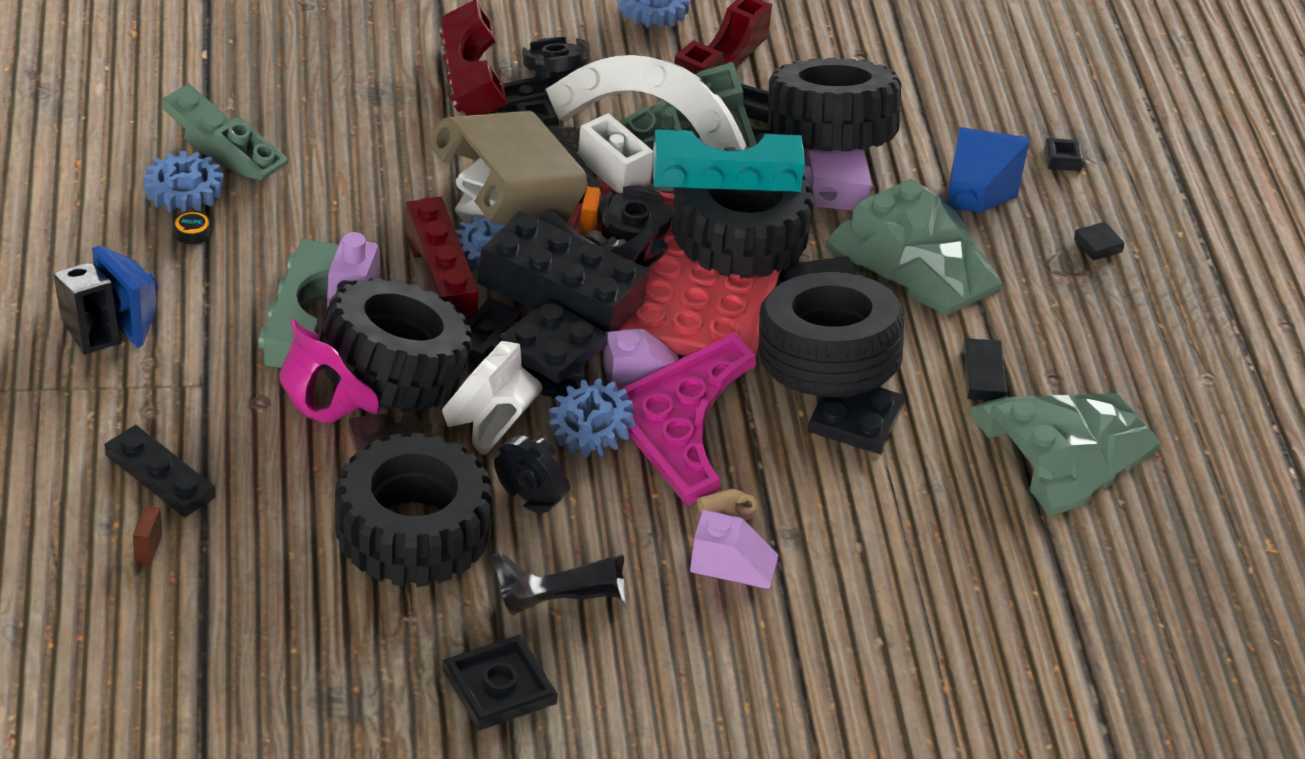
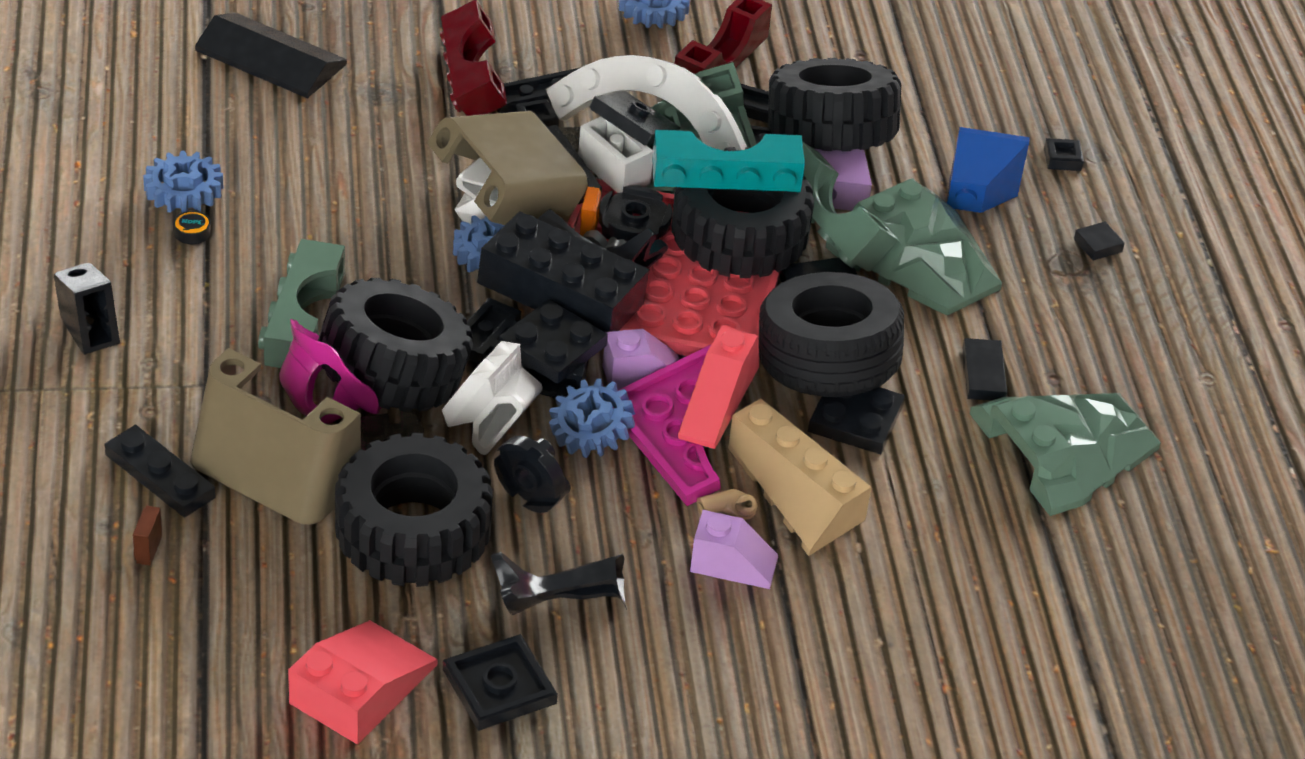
(132, 292): blue slope -> none
(227, 141): sand green slope -> none
(268, 53): none -> black slope
(268, 451): none -> dark tan windscreen
(353, 261): lavender torso -> none
(356, 678): none -> coral slope
(435, 240): dark red arch -> none
(555, 55): black plate -> none
(631, 116): none -> black plate
(720, 386): none -> coral slope
(798, 476): none -> tan wedge
(858, 233): none -> sand green arch

